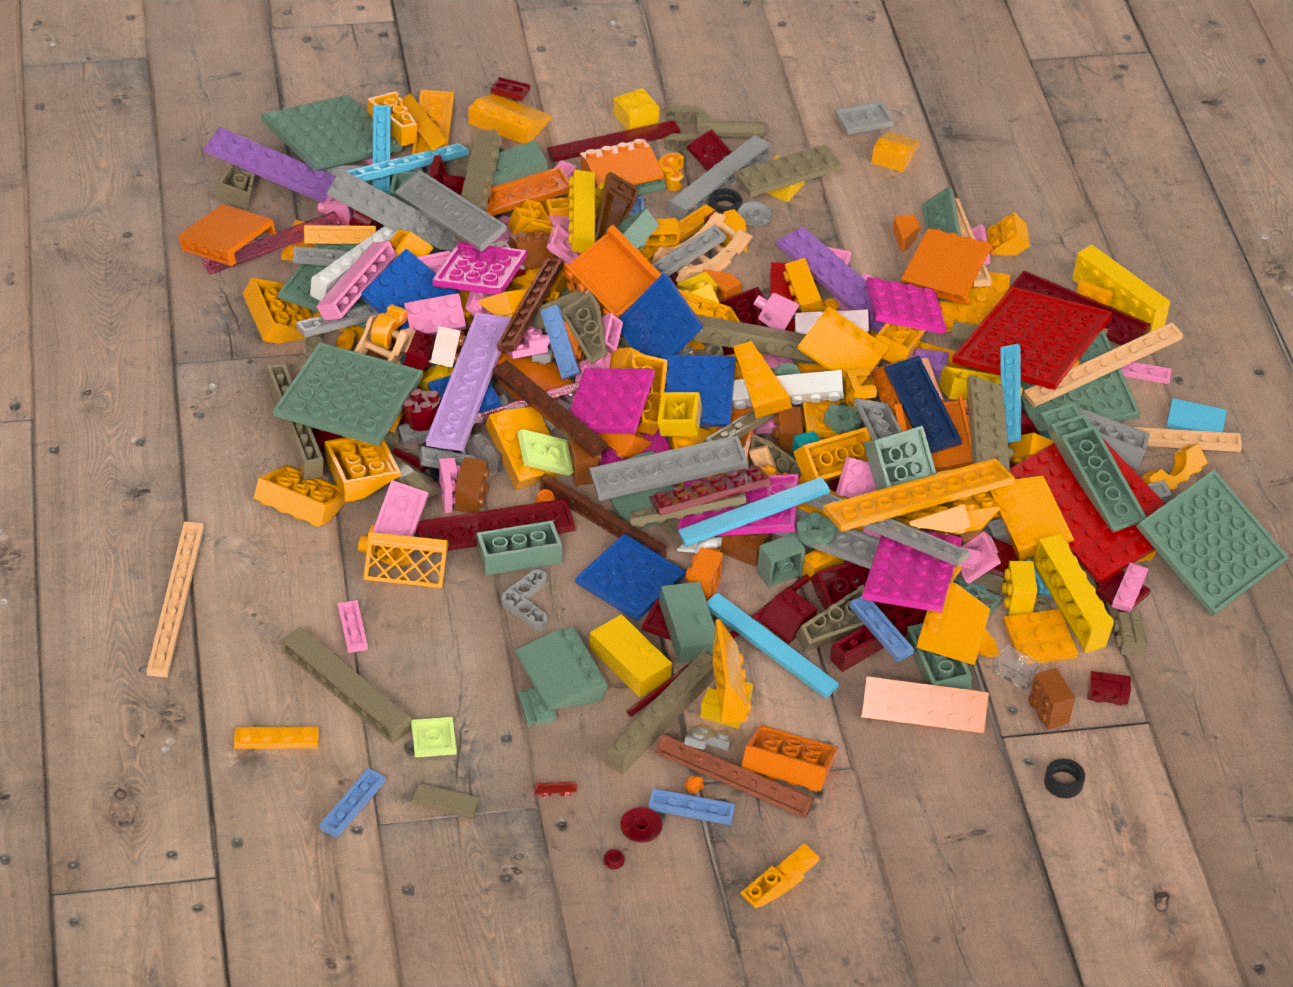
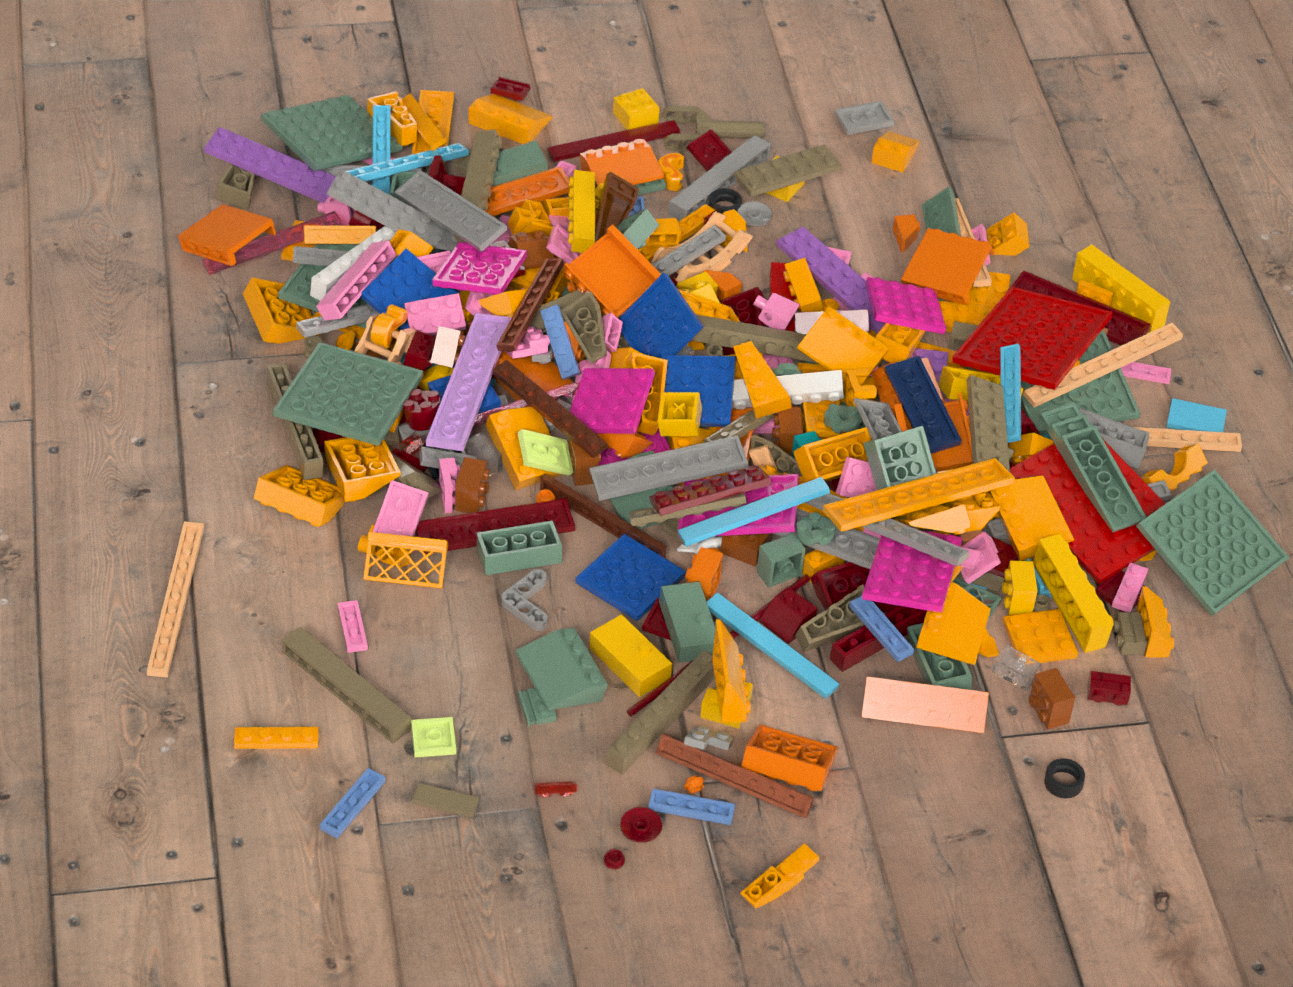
(411, 444): none -> clear red plate
(1155, 624): none -> light orange slope

